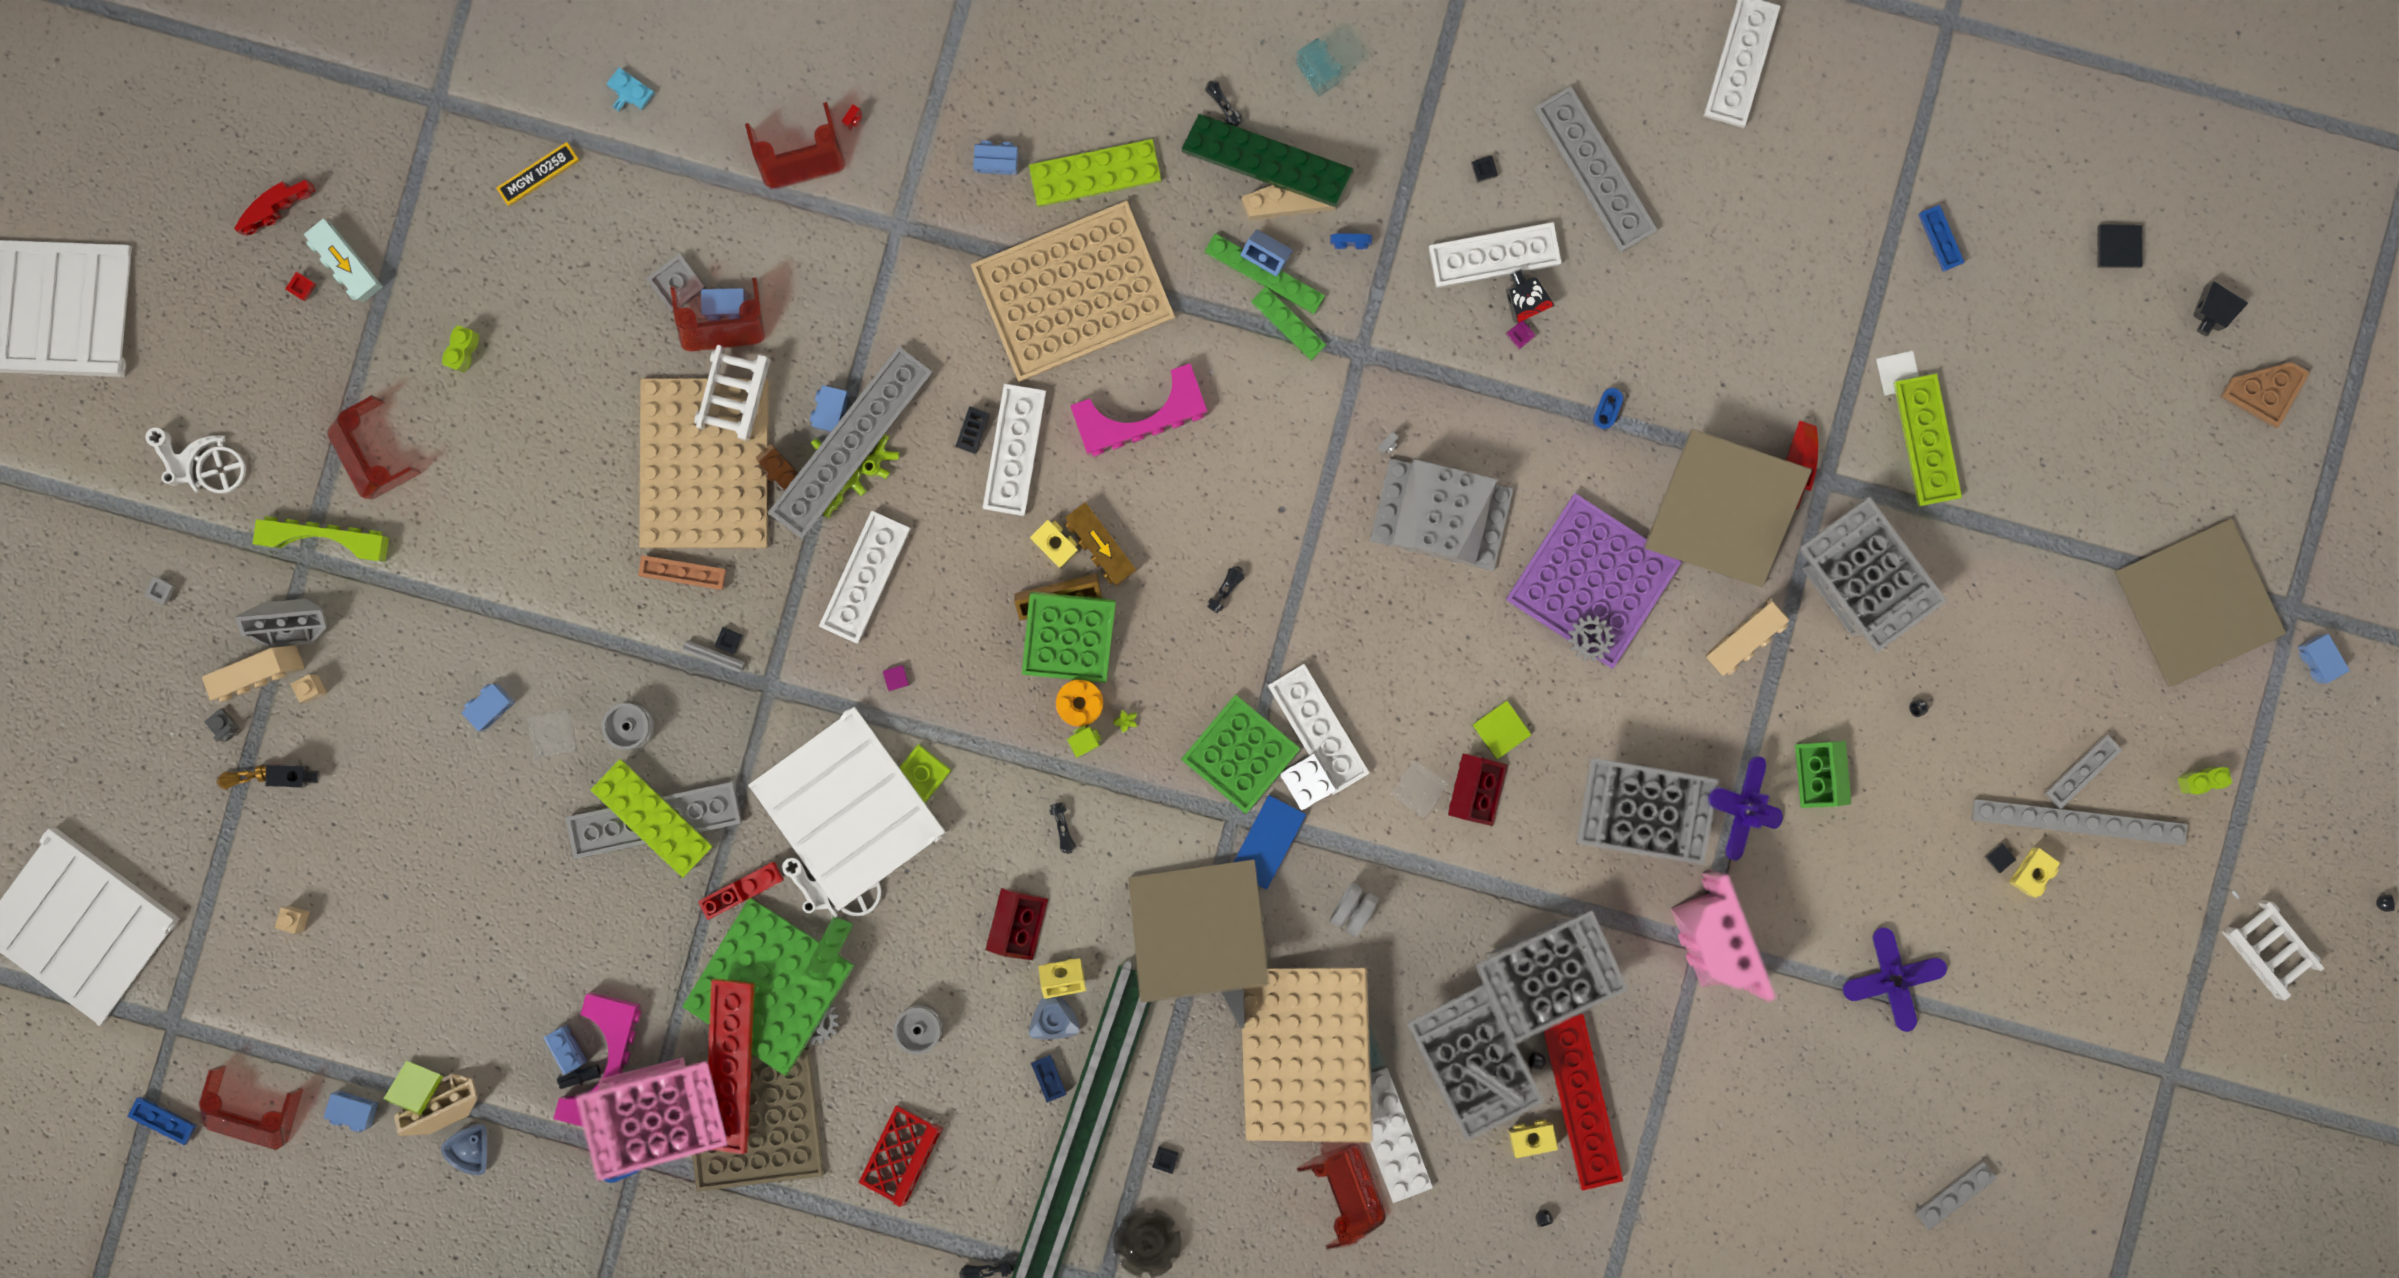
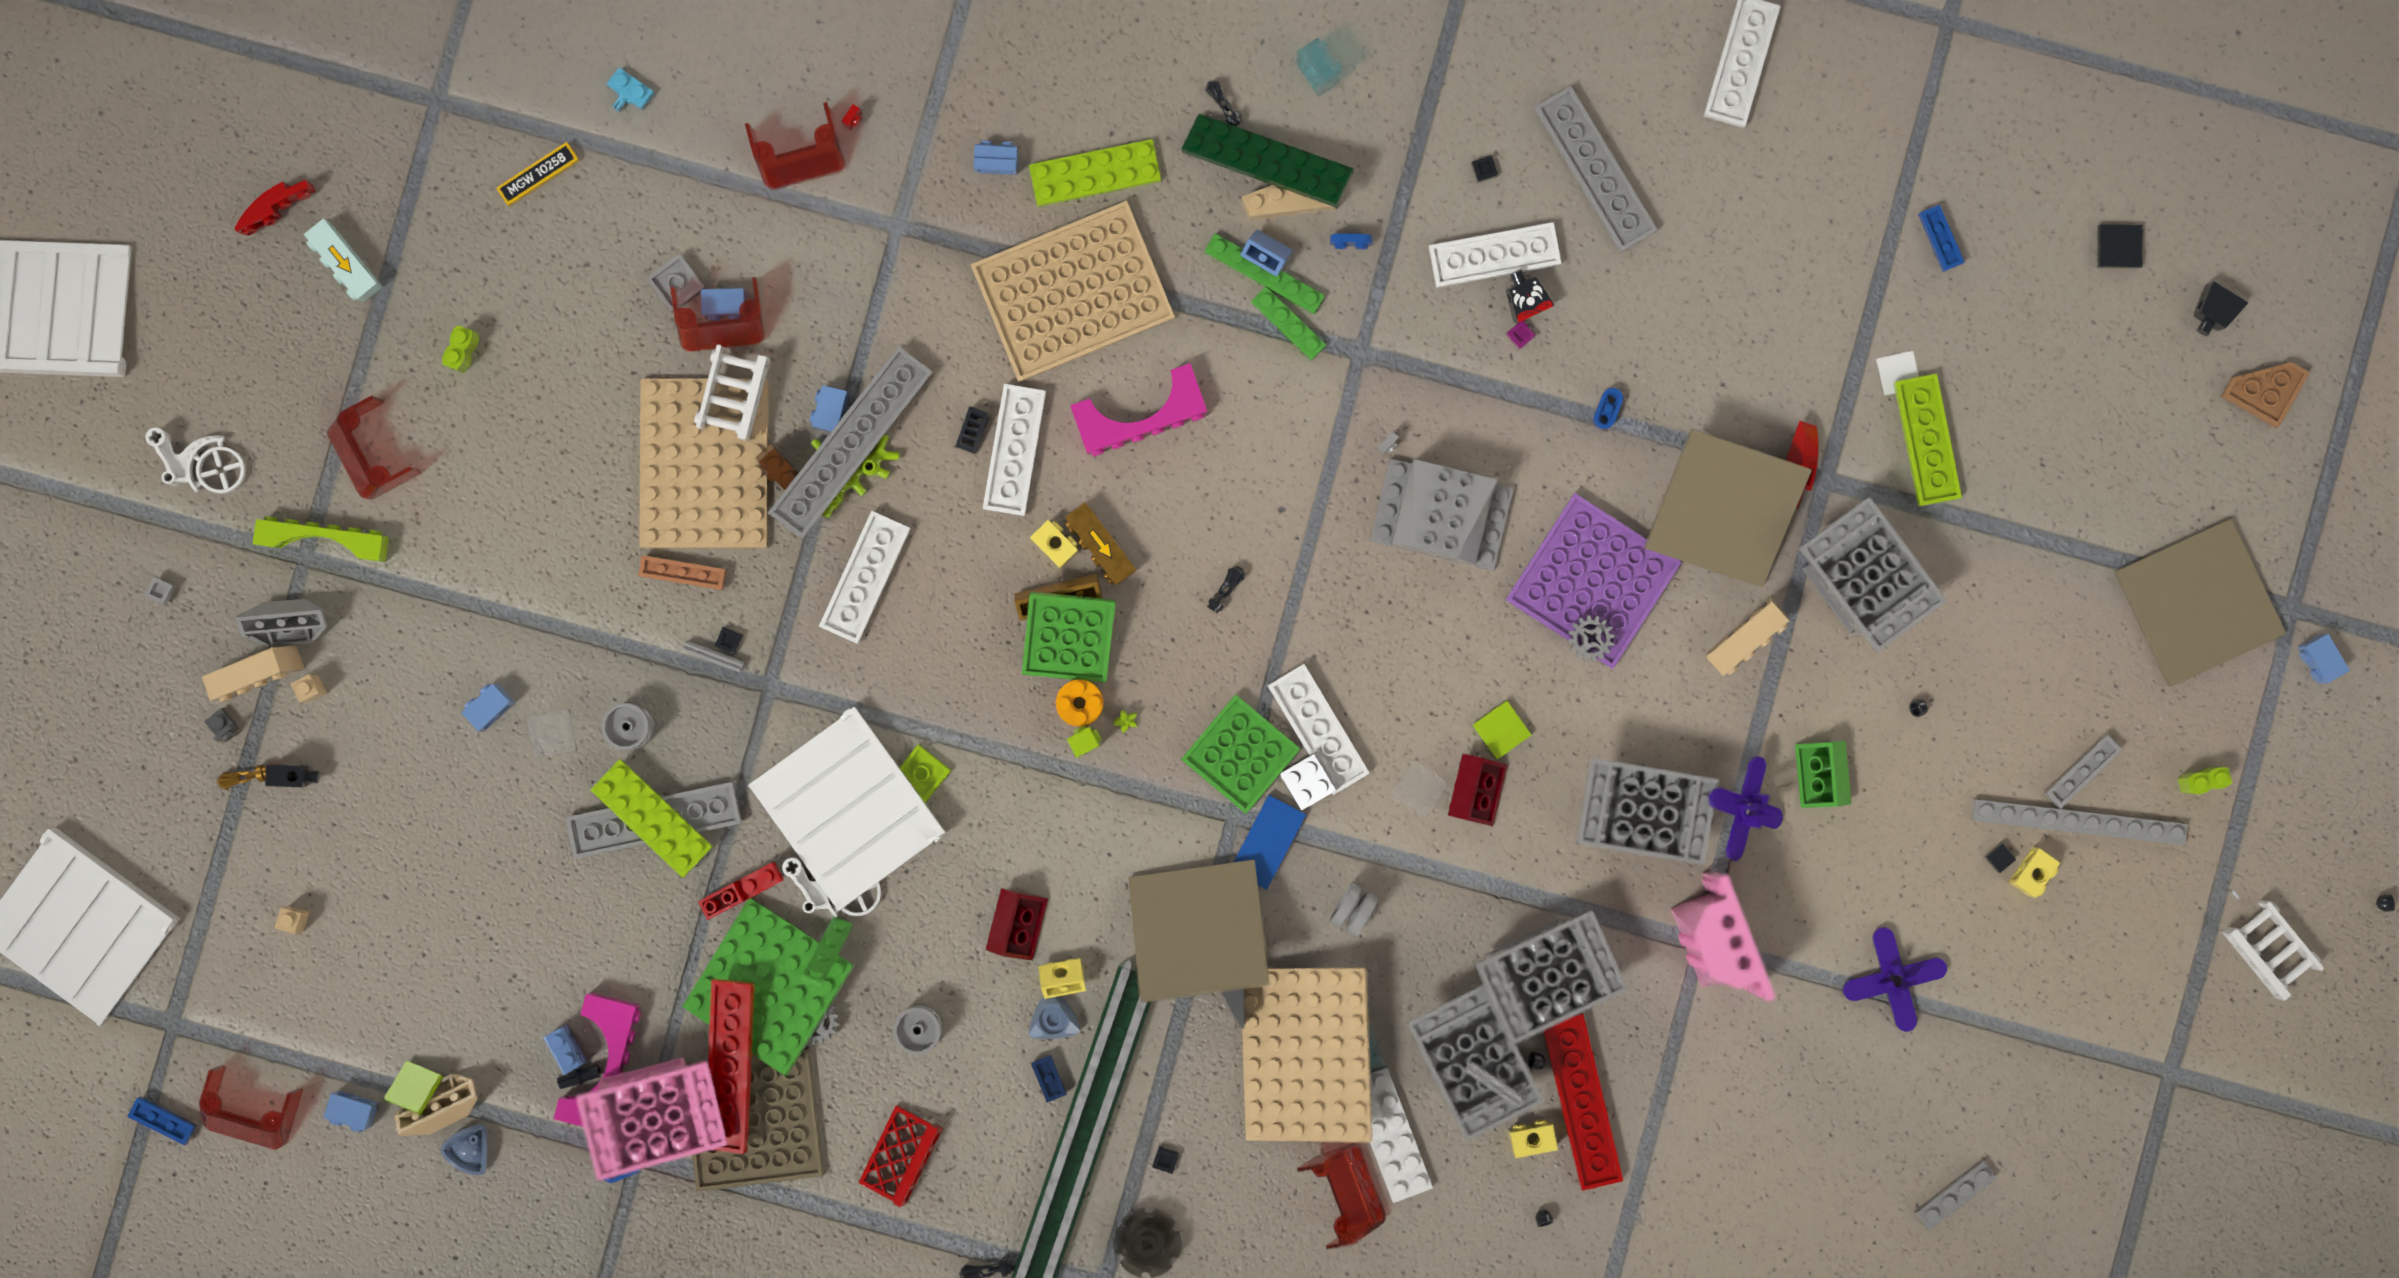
(300, 286): red plate -> none
(895, 678): magenta tile -> none
(1066, 842): black piece -> none

